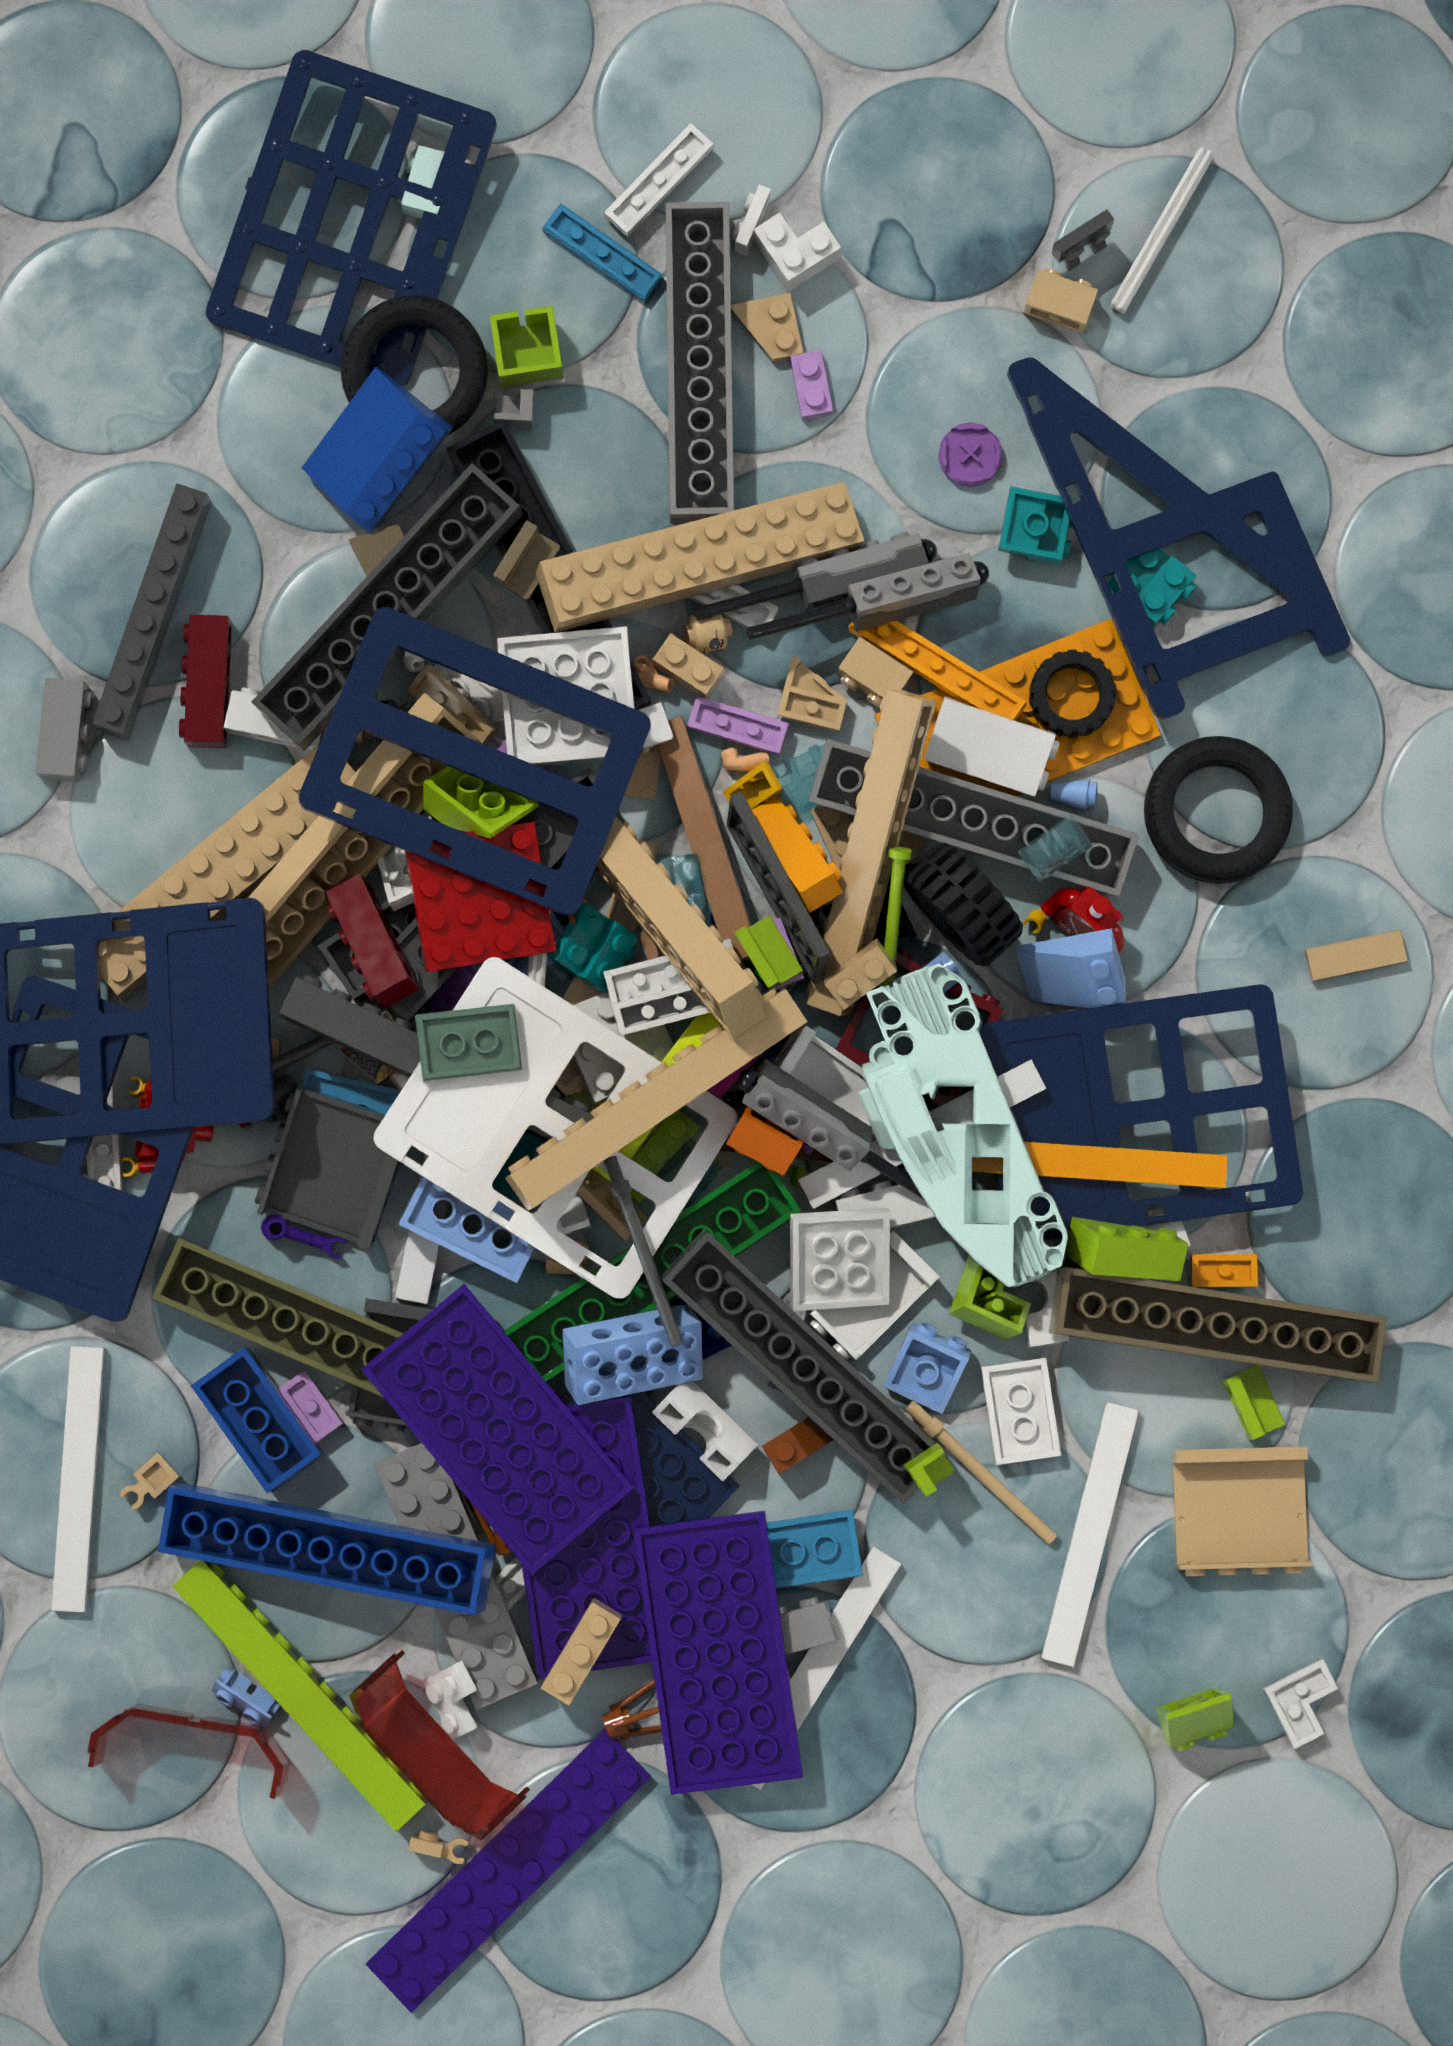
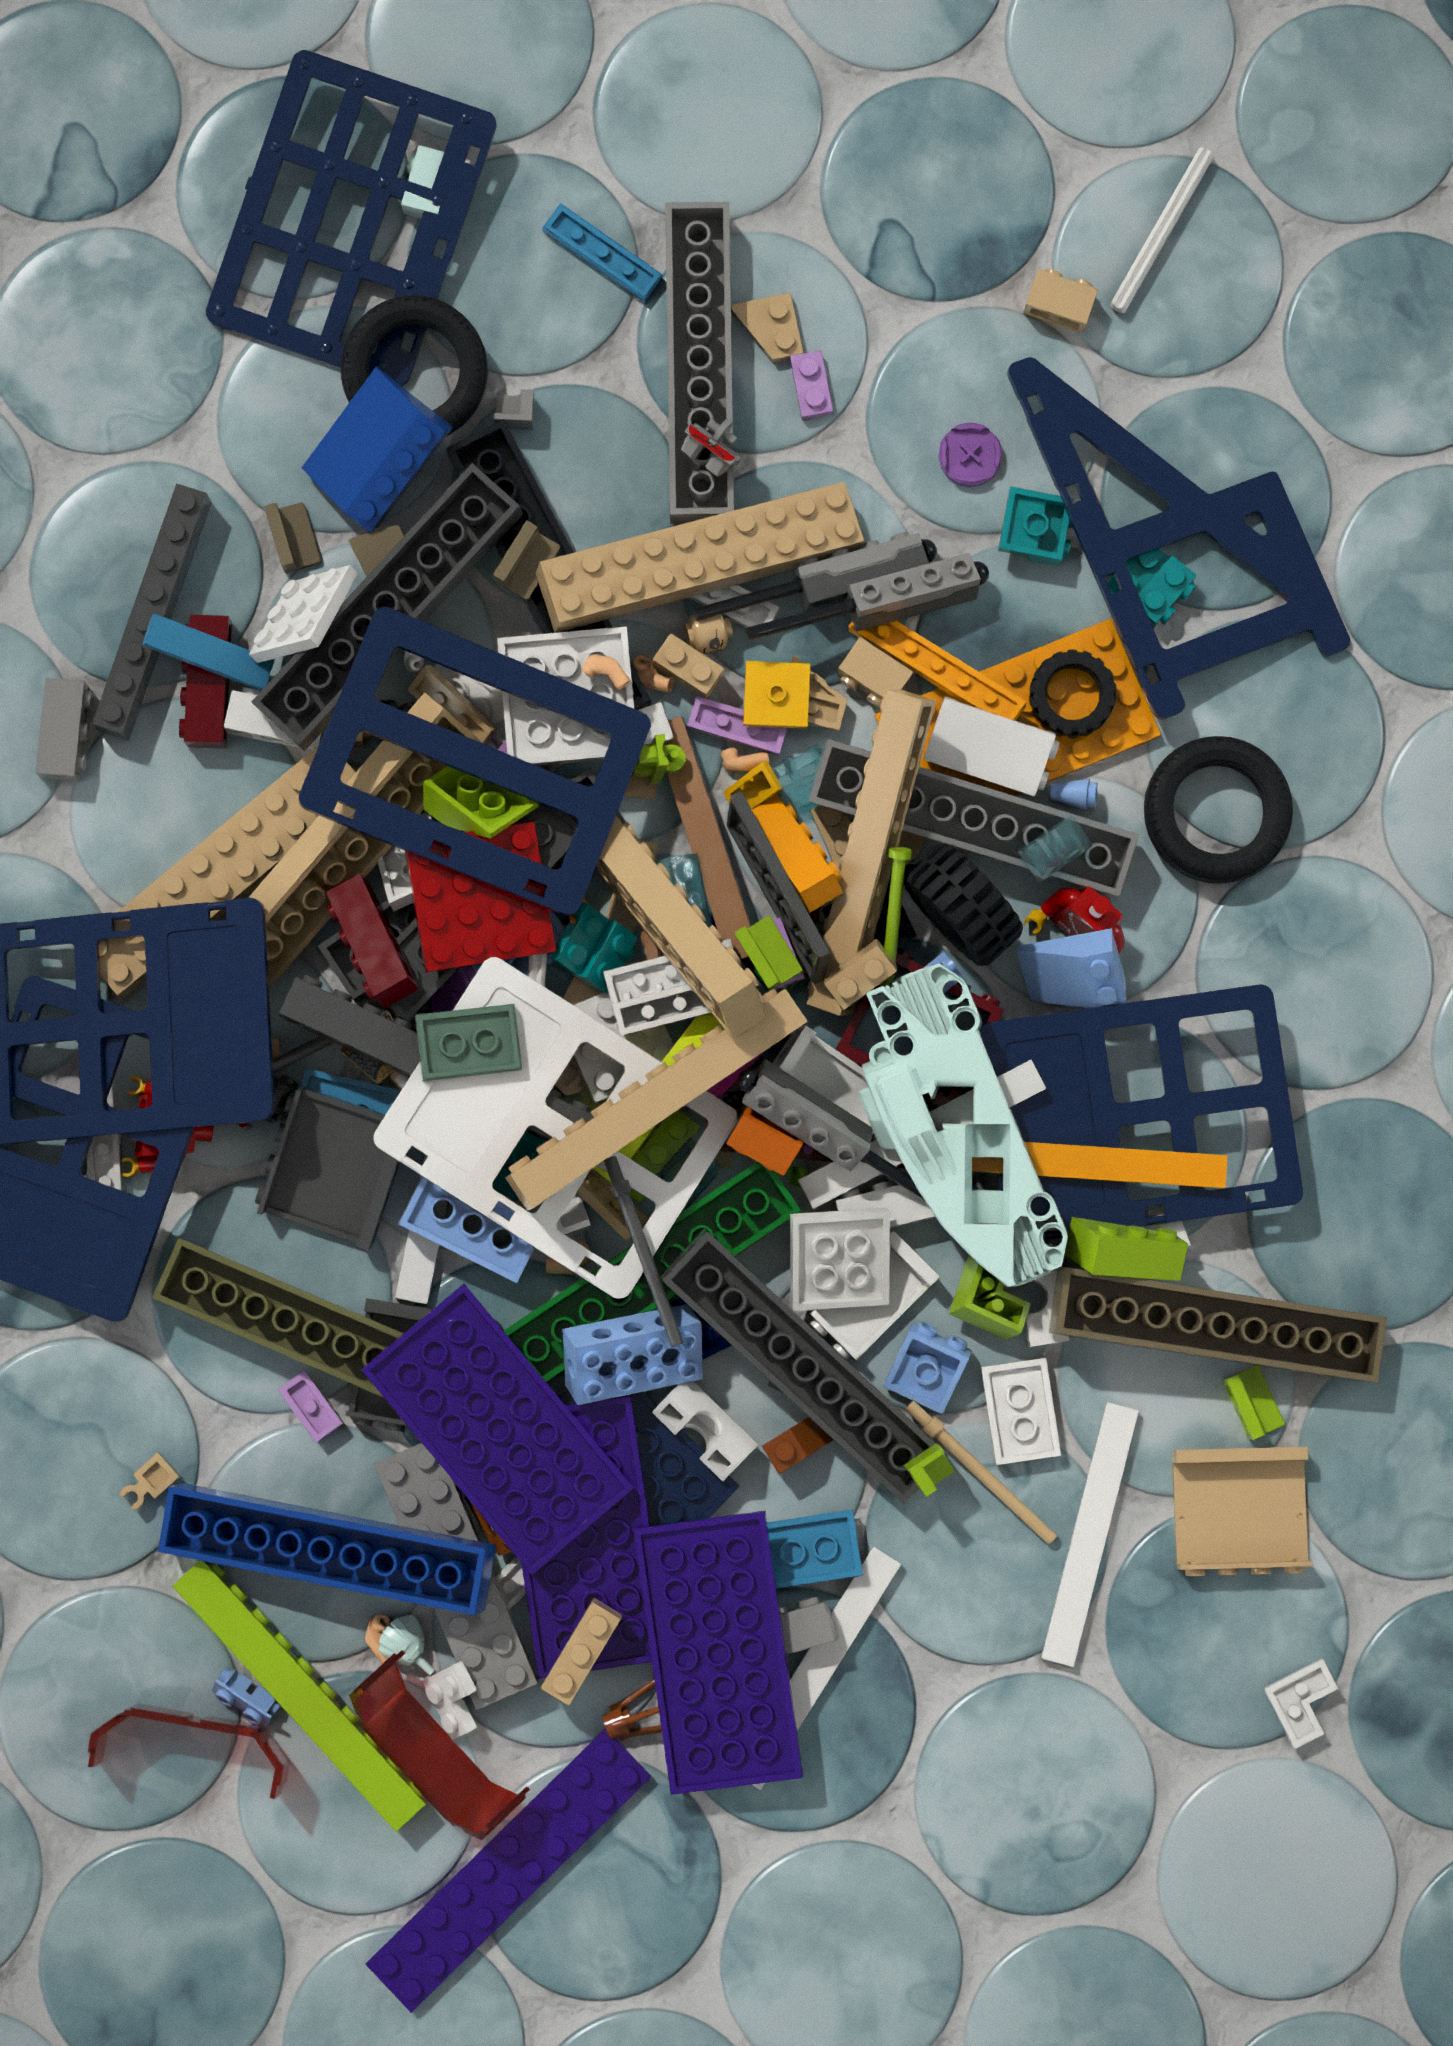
(78, 1479): white tile -> none
(206, 652): none -> dark azure tile
(257, 1420): blue brick -> none
(292, 536): none -> dark tan panel
(298, 1235): dark purple brick -> none
(303, 614): none -> white plate
(373, 1633): none -> light nougat arm
(406, 1635): none -> light aqua piece
(429, 1844): tan plate -> none
(526, 351): lime piece -> none
(607, 666): none -> light nougat arm
(657, 760): none -> lime hips
(659, 179): white plate -> none
(723, 455): none -> light grey hips
(755, 207): white plate -> none
(776, 694): none -> yellow plate
(795, 258): white brick -> none
(1093, 232): dark grey plate -> none
(1196, 1717): lime slope -> none
(1224, 1270): light orange plate -> none
(1356, 955): tan tile -> none

